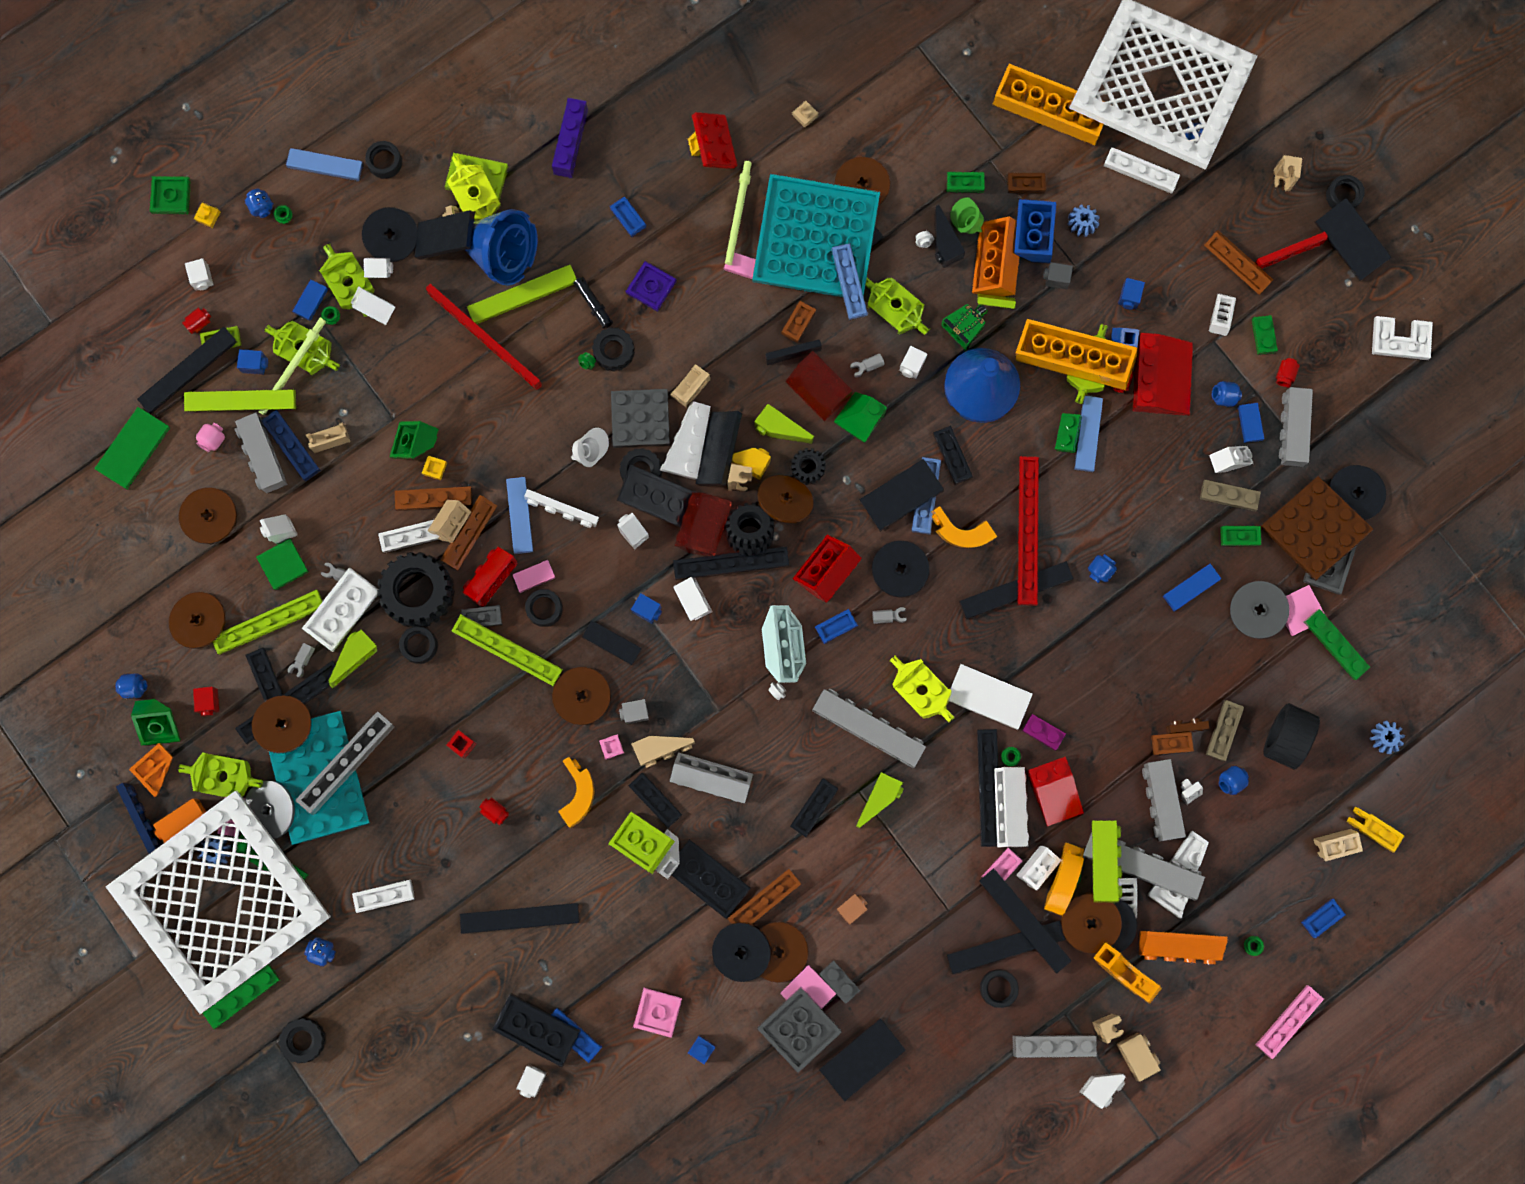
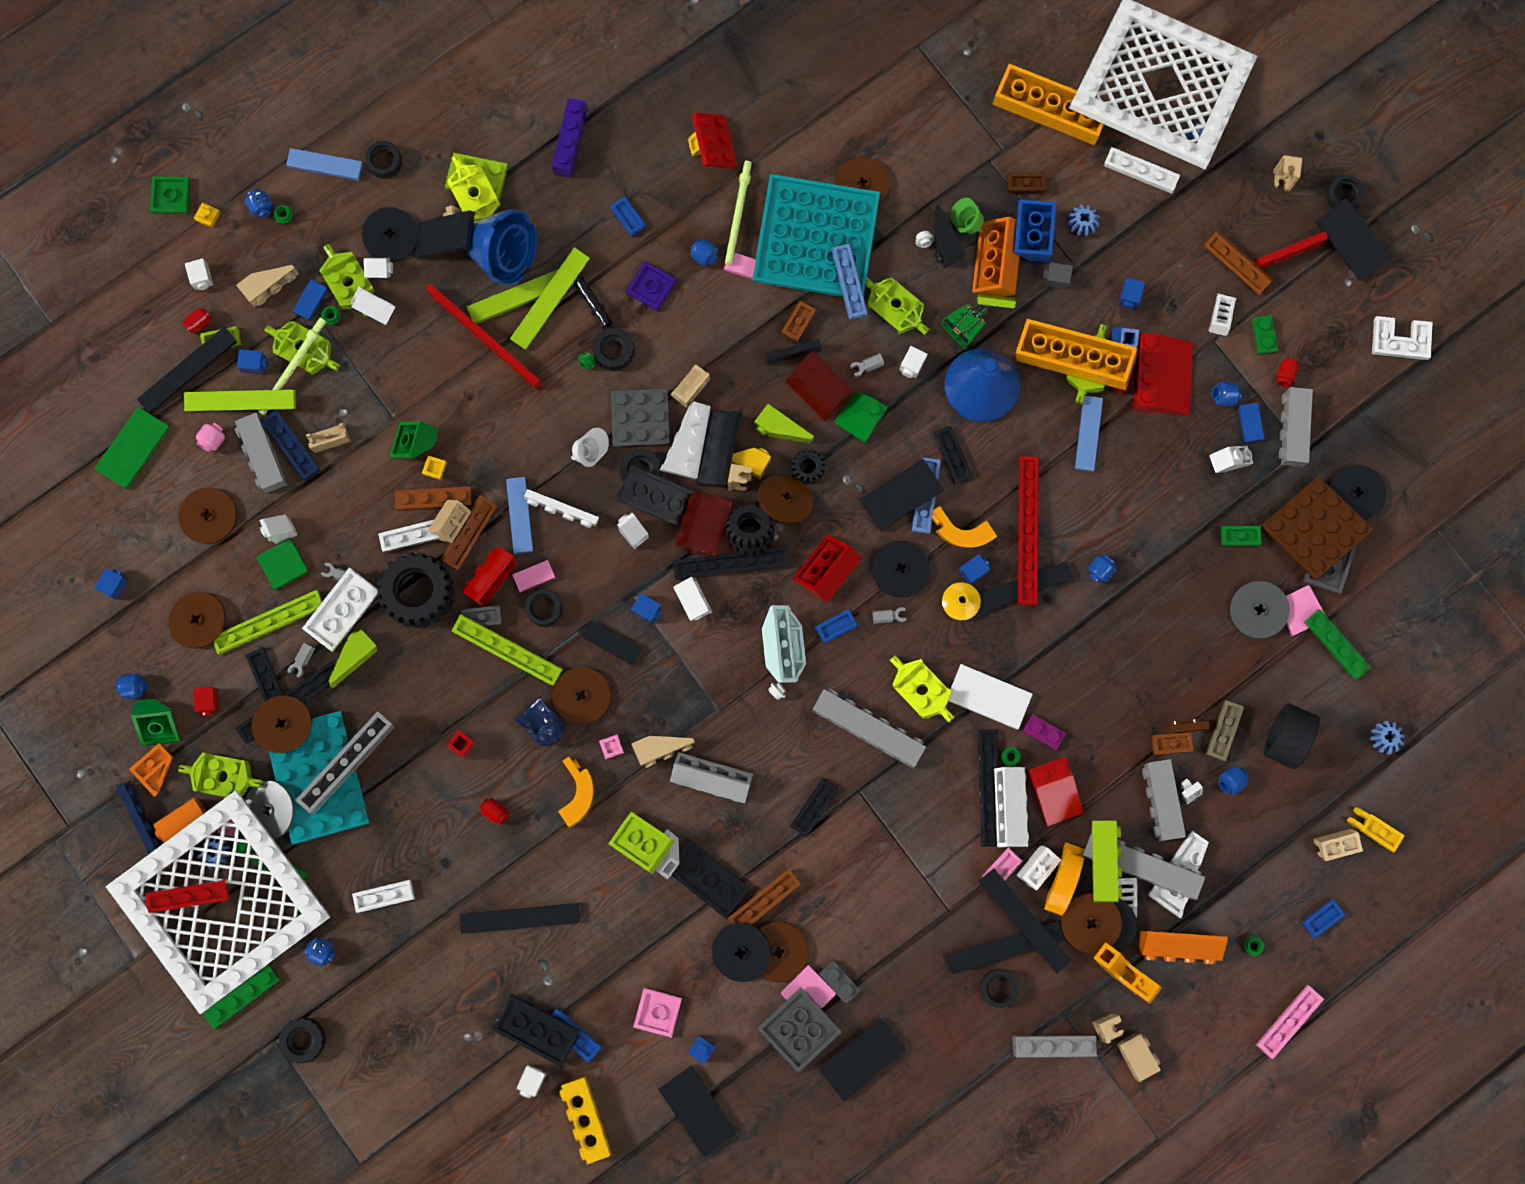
(111, 583): none -> blue brick
(187, 896): none -> red tile
(261, 285): none -> tan slope
(418, 659): black tyre -> none
(542, 723): none -> dark blue piece
(550, 298): none -> lime tile
(588, 1152): none -> yellow brick
(634, 711): light grey brick -> none
(655, 800): black tile -> none
(697, 1111): none -> black tile
(704, 252): none -> blue head
(805, 114): tan tile -> none
(852, 908): nougat brick -> none
(882, 795): lime slope -> none
(959, 610): none -> yellow dish
(965, 182): green plate -> none
(975, 569): none -> blue brick
(1068, 432): green plate -> none
(1102, 1087): white slope -> none
(1192, 587): blue tile -> none
(1230, 495): dark tan plate -> none

